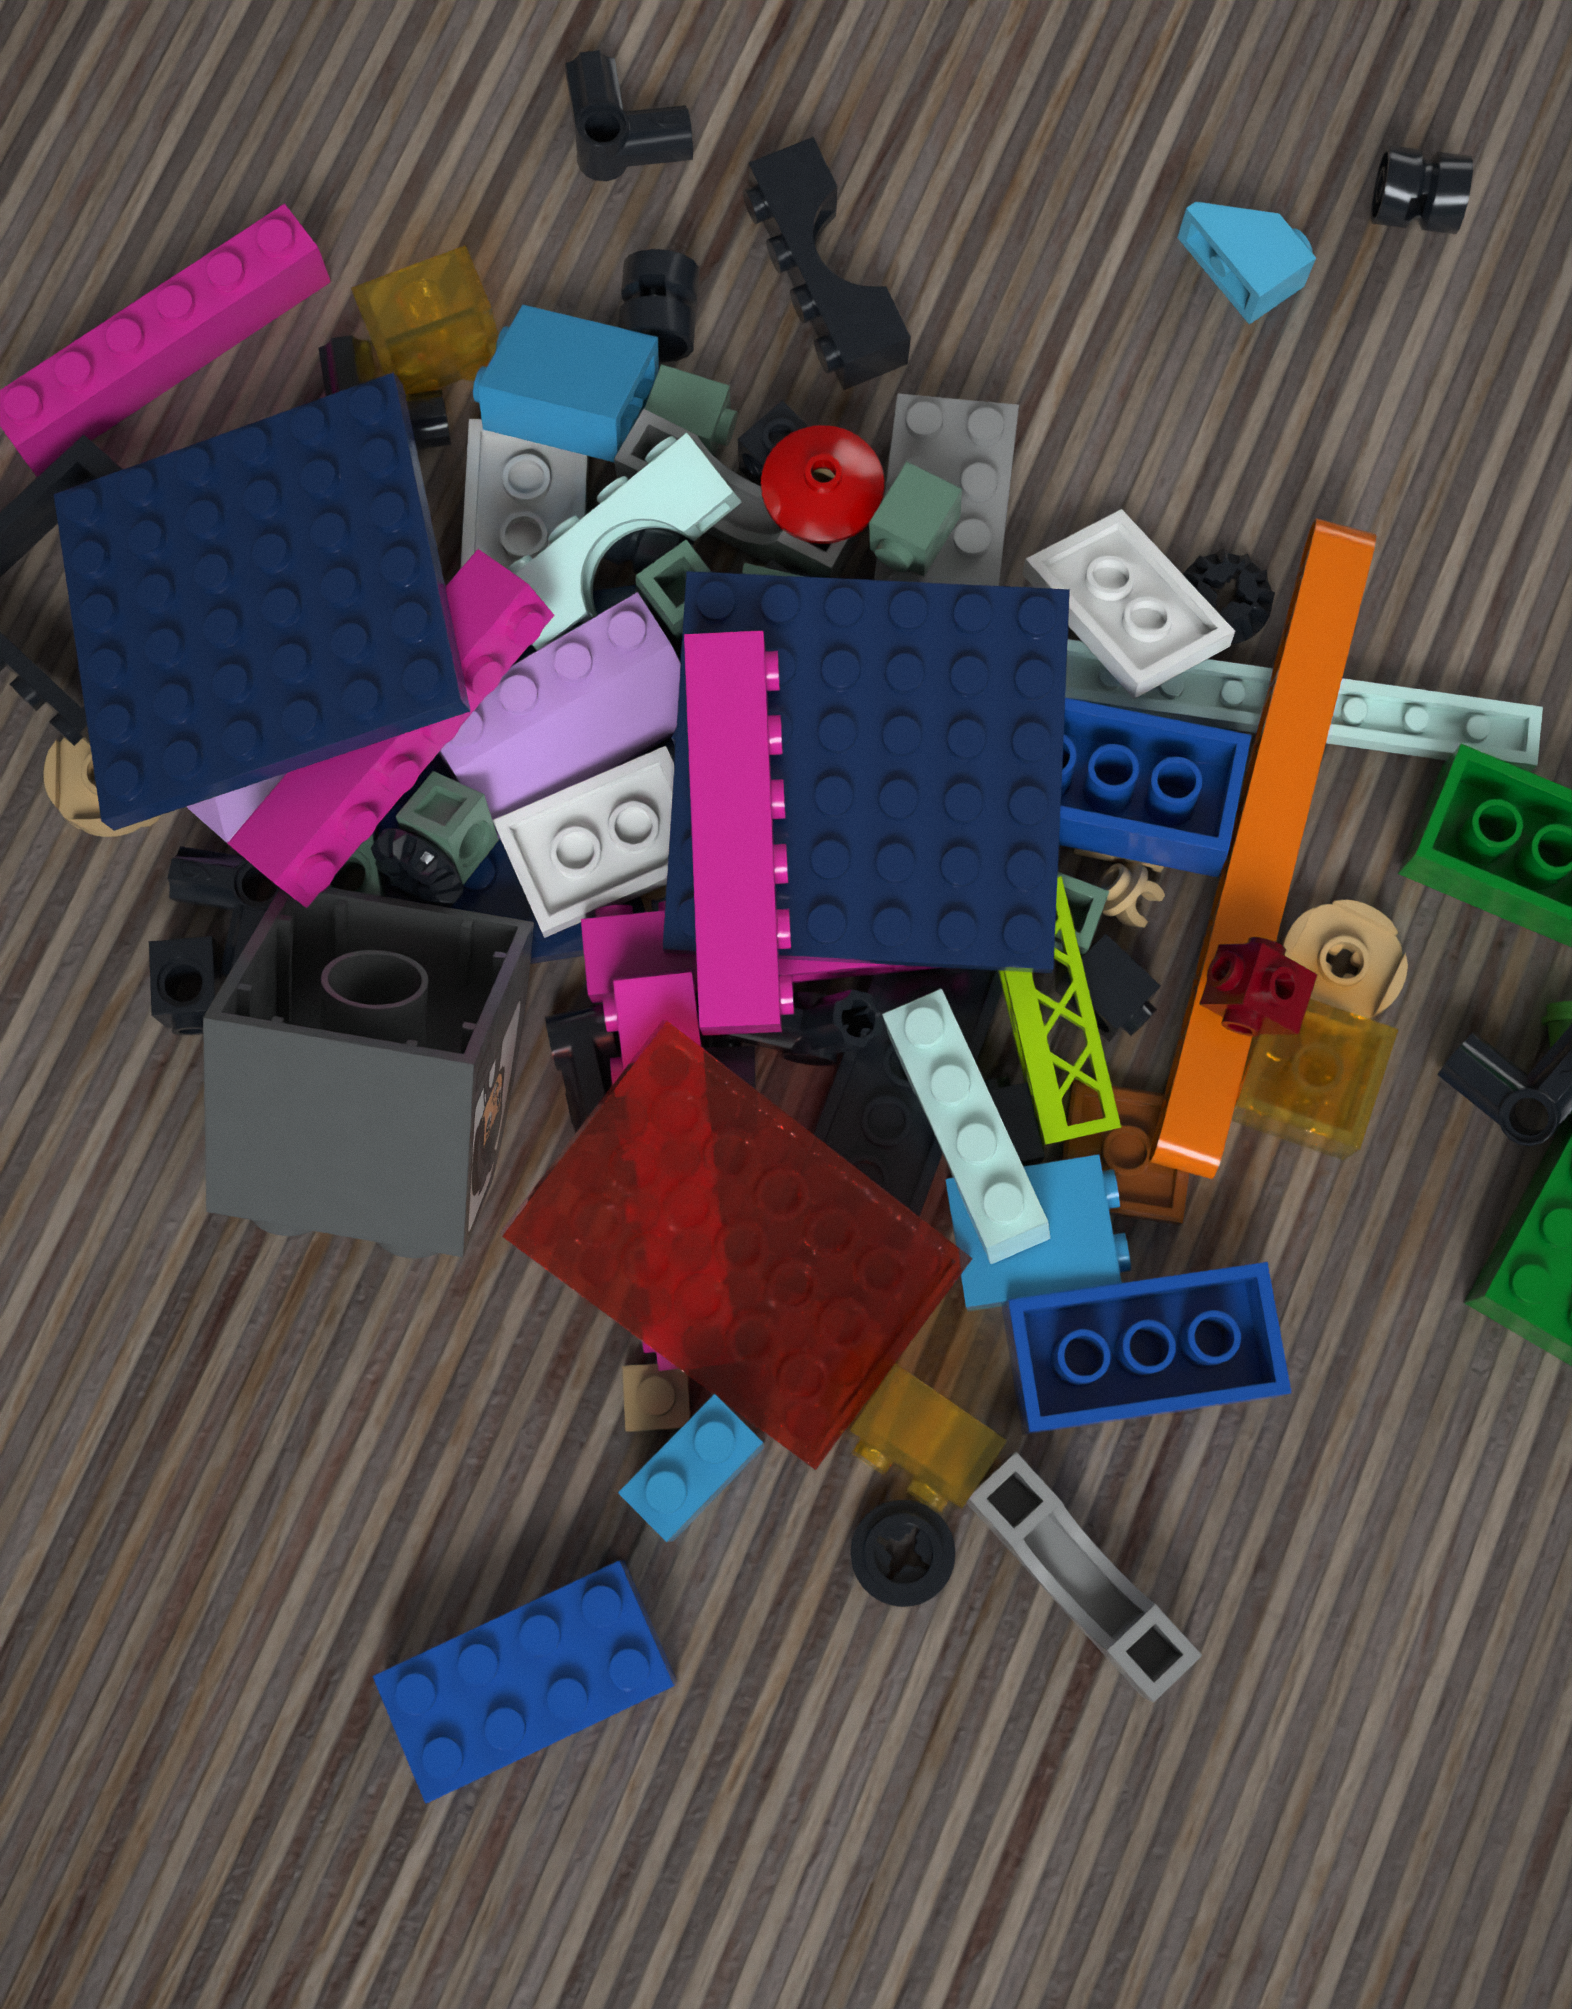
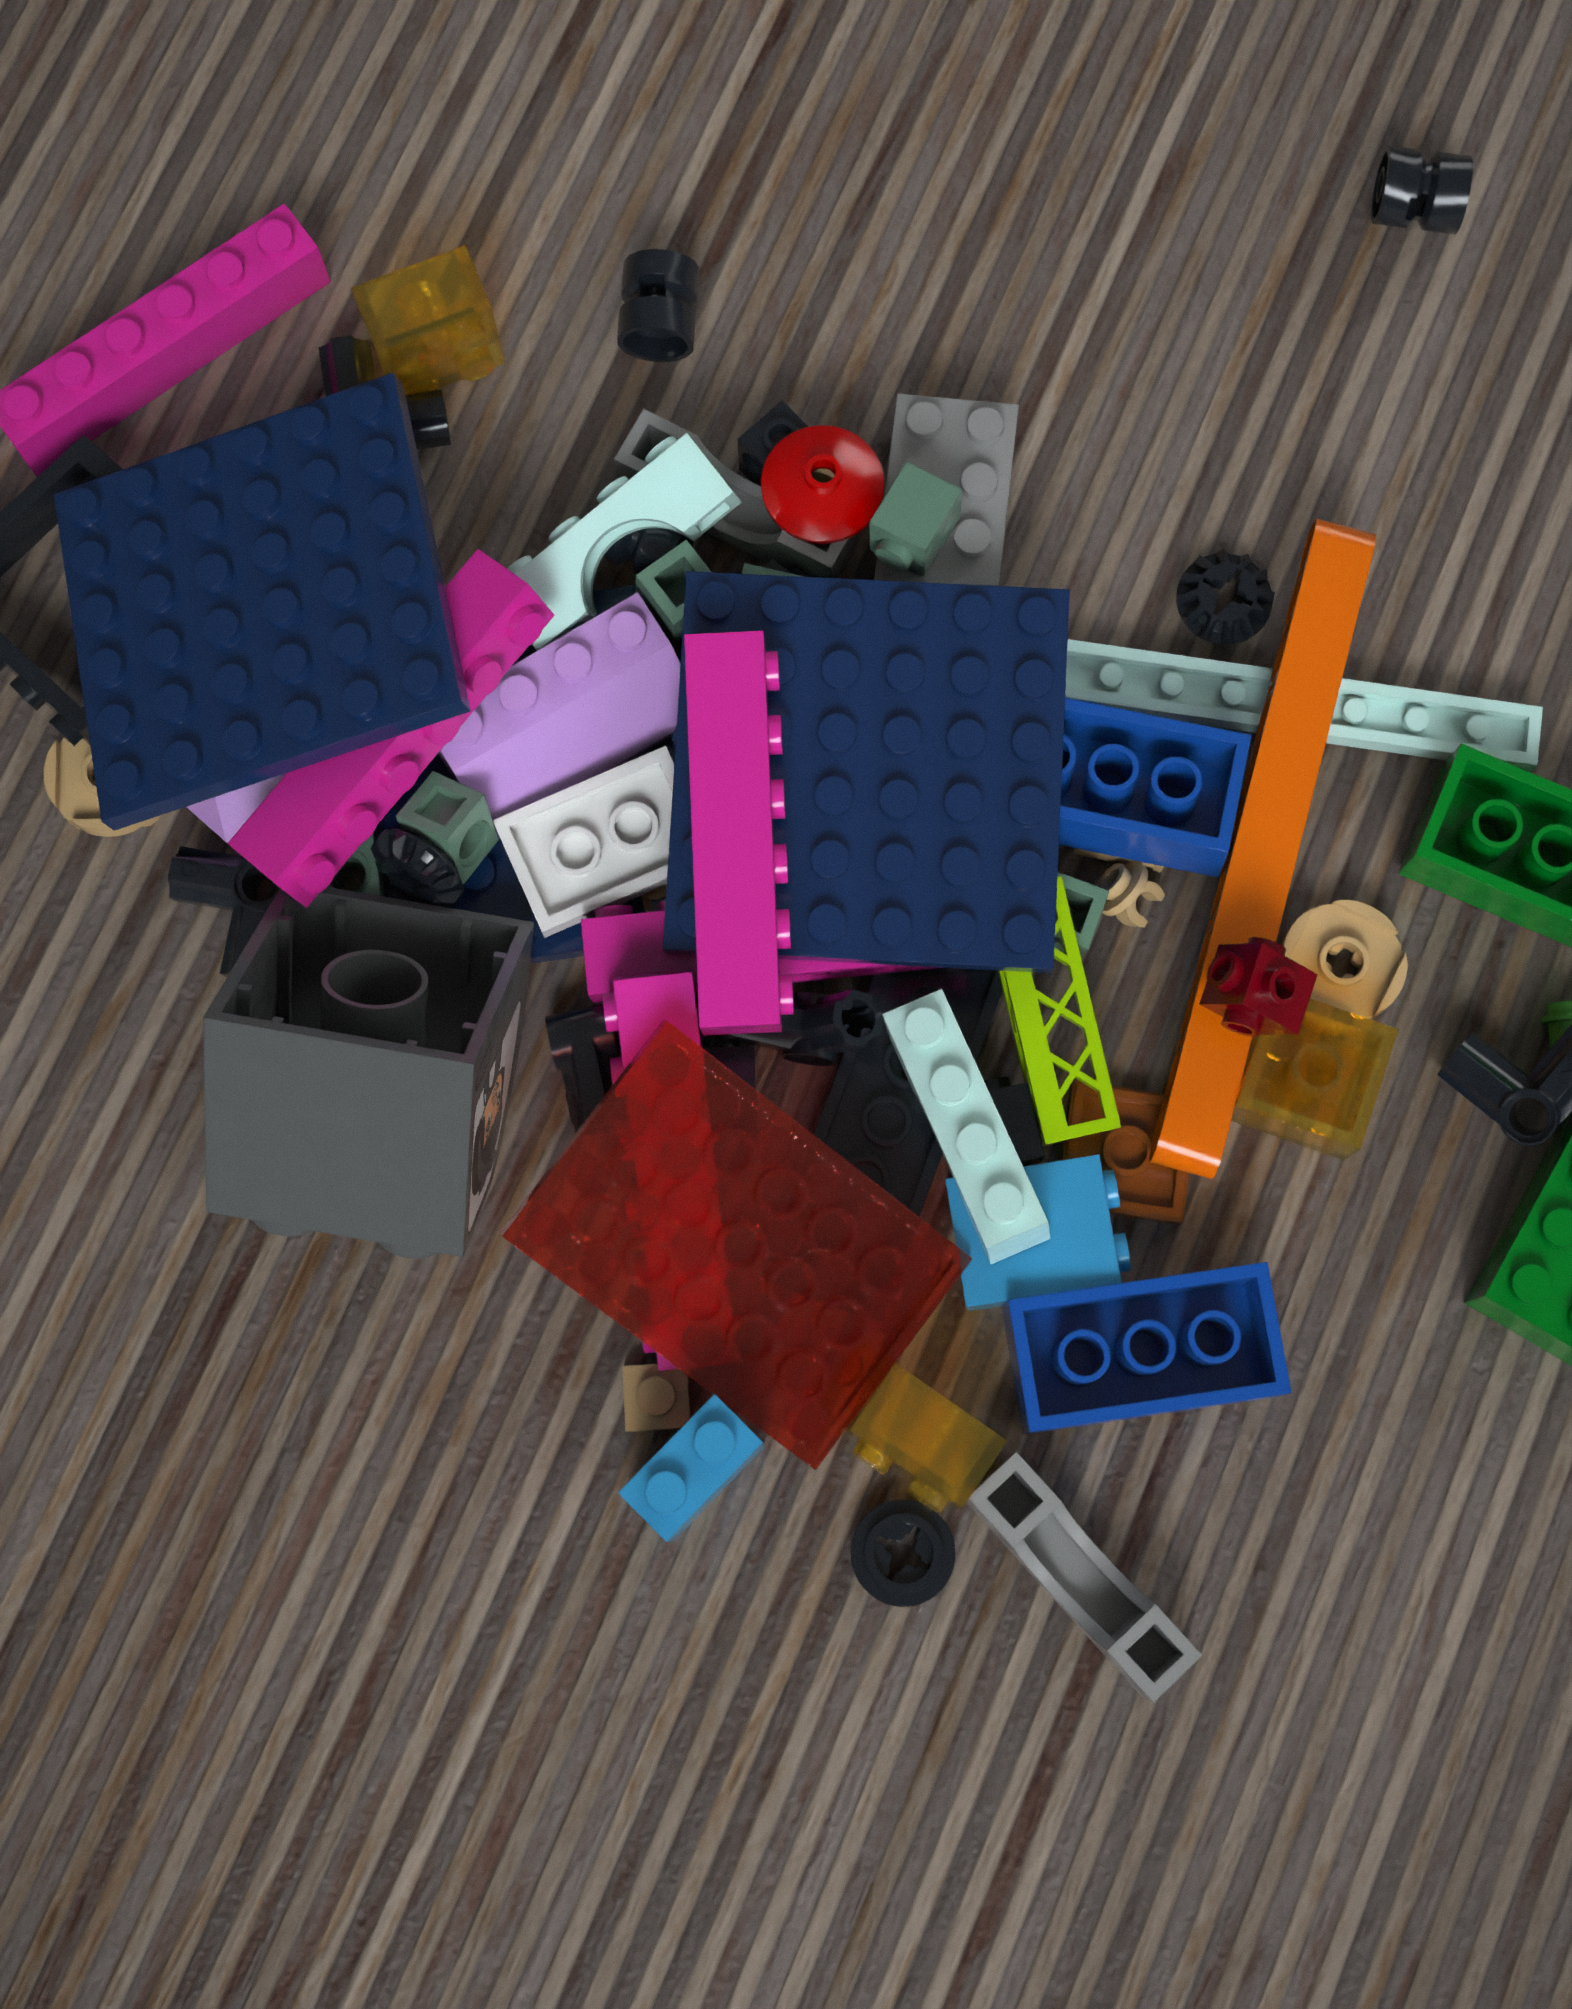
(172, 963): black brick -> none
(518, 494): white plate -> none
(524, 1680): blue brick -> none
(567, 382): dark azure brick -> none
(632, 136): black piece -> none
(695, 405): sand green brick -> none
(854, 323): black arch -> none
(1117, 989): black brick -> none
(1130, 603): white plate -> none
(1247, 254): medium azure slope -> none

